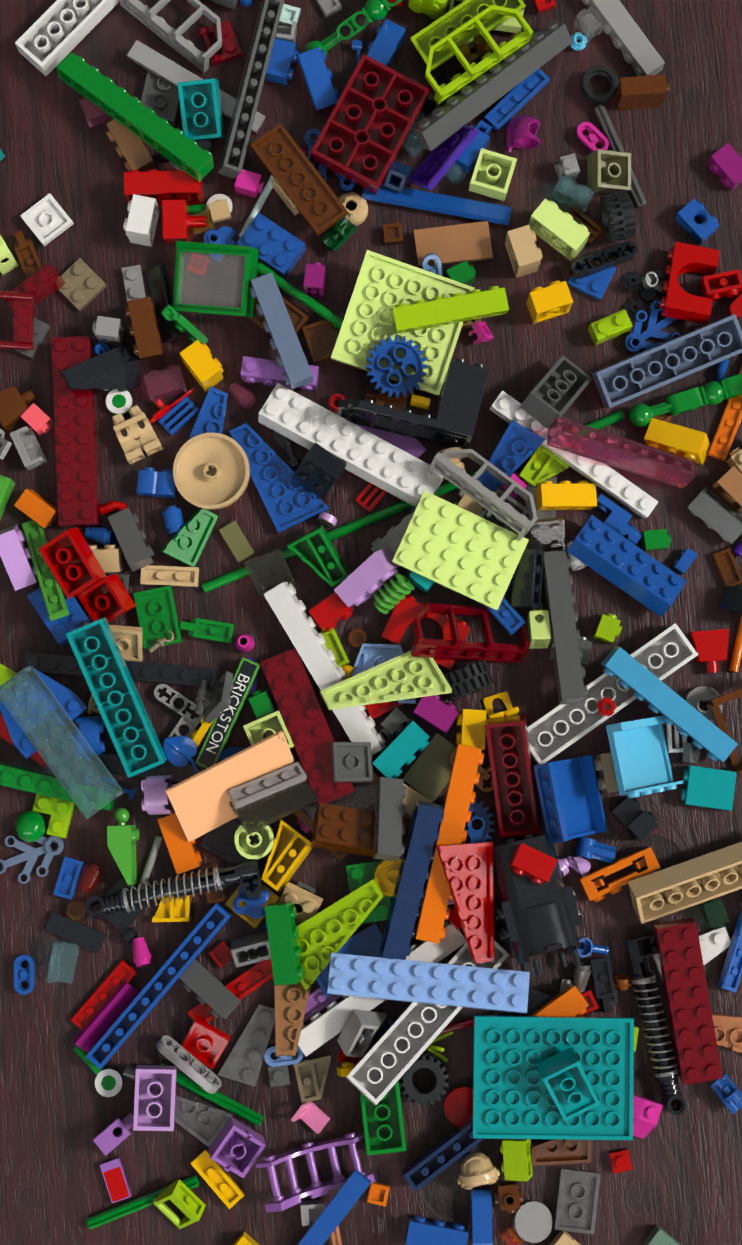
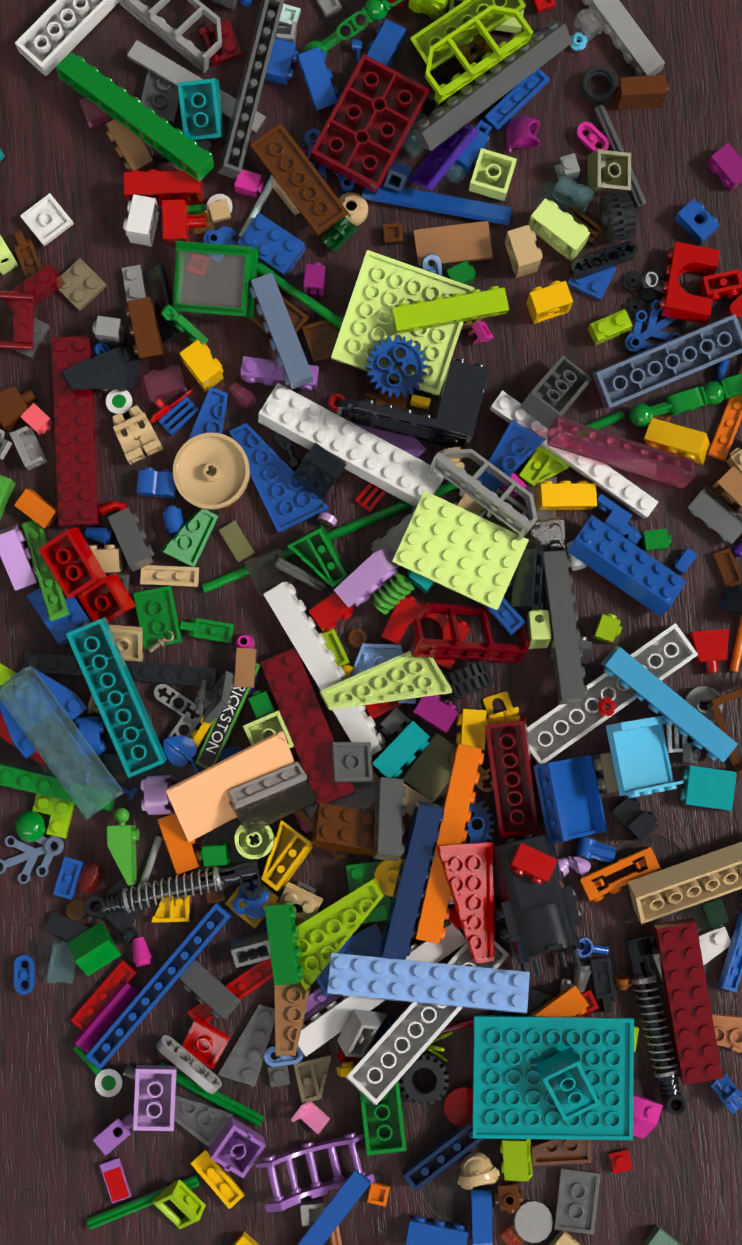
(93, 949): none -> green slope
(215, 854): none -> green brick
(221, 954): red tile -> none
(245, 667): none -> medium nougat tile
(299, 574): none -> dark grey axle

